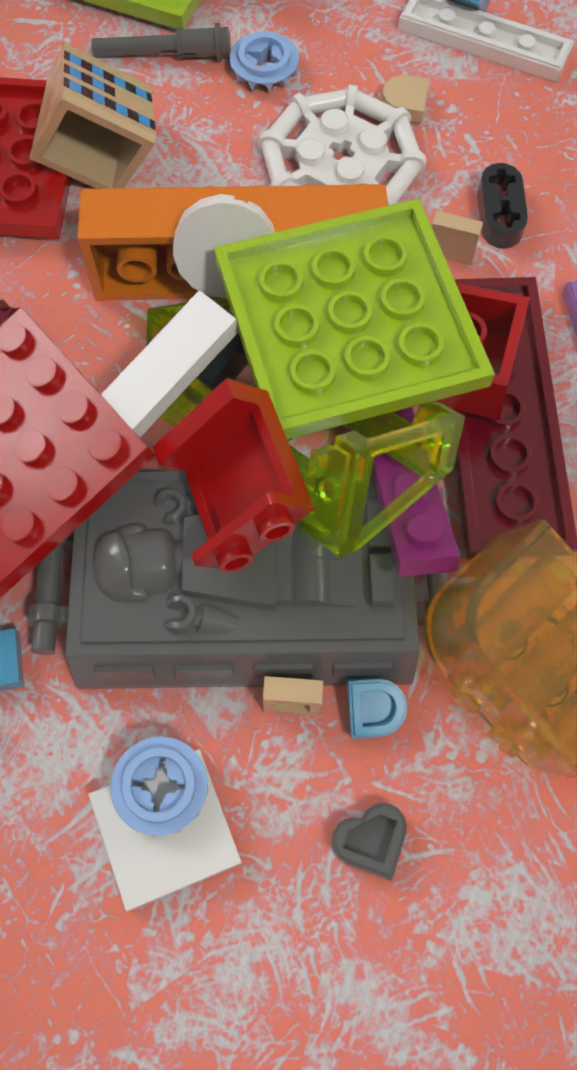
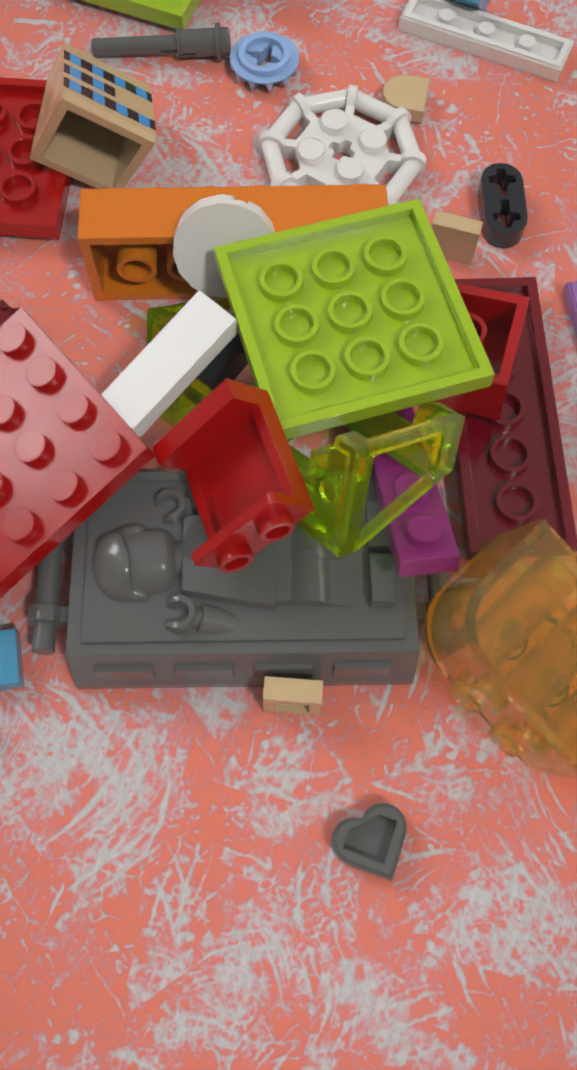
(141, 764): light blue gear -> none
(164, 864): white tile -> none
(374, 707): dark azure tile -> none

